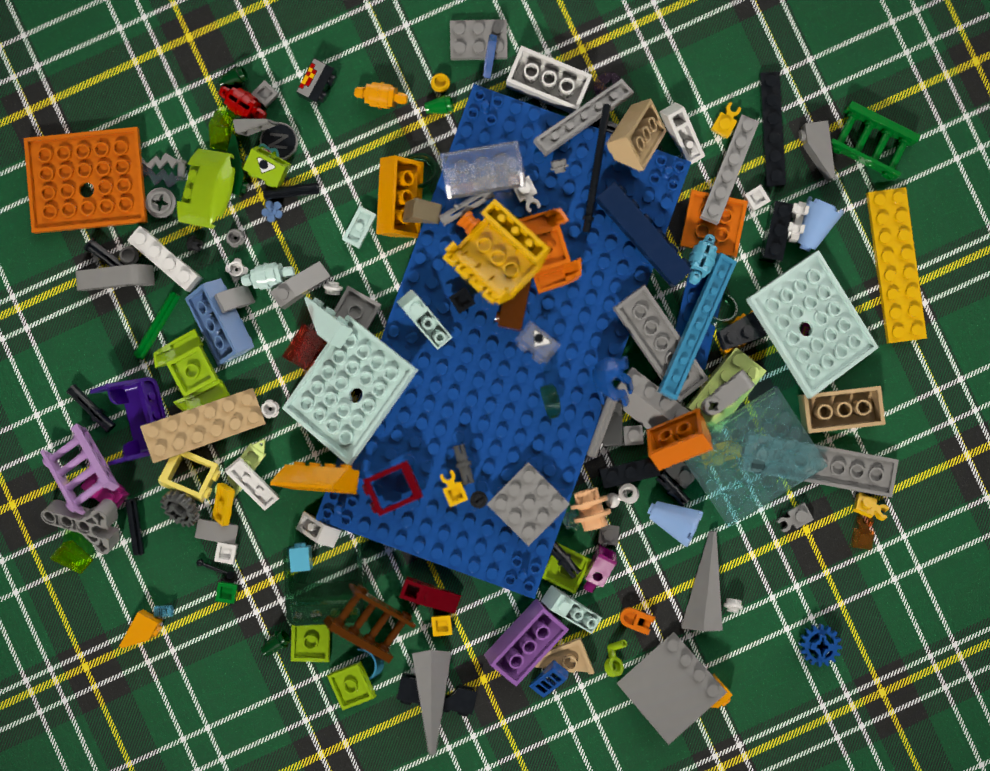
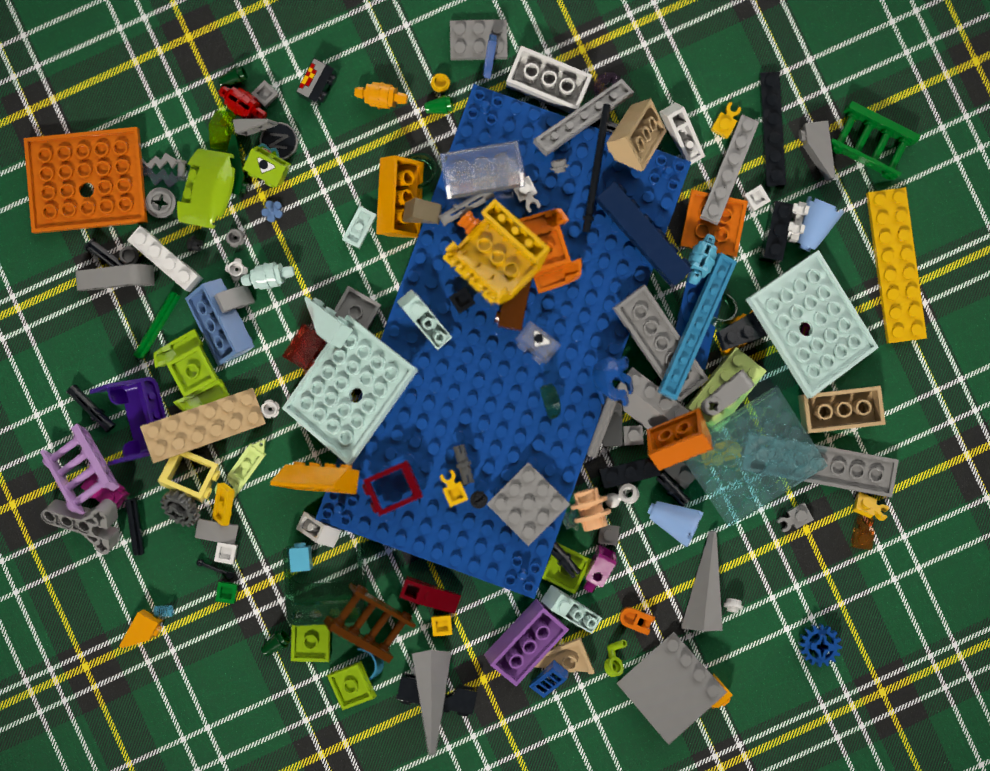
(72, 556): clear neon green slope -> none
(252, 483): white plate -> none
(291, 191): black axle -> none
(299, 285): light grey slope -> none
(332, 288): white plate -> none

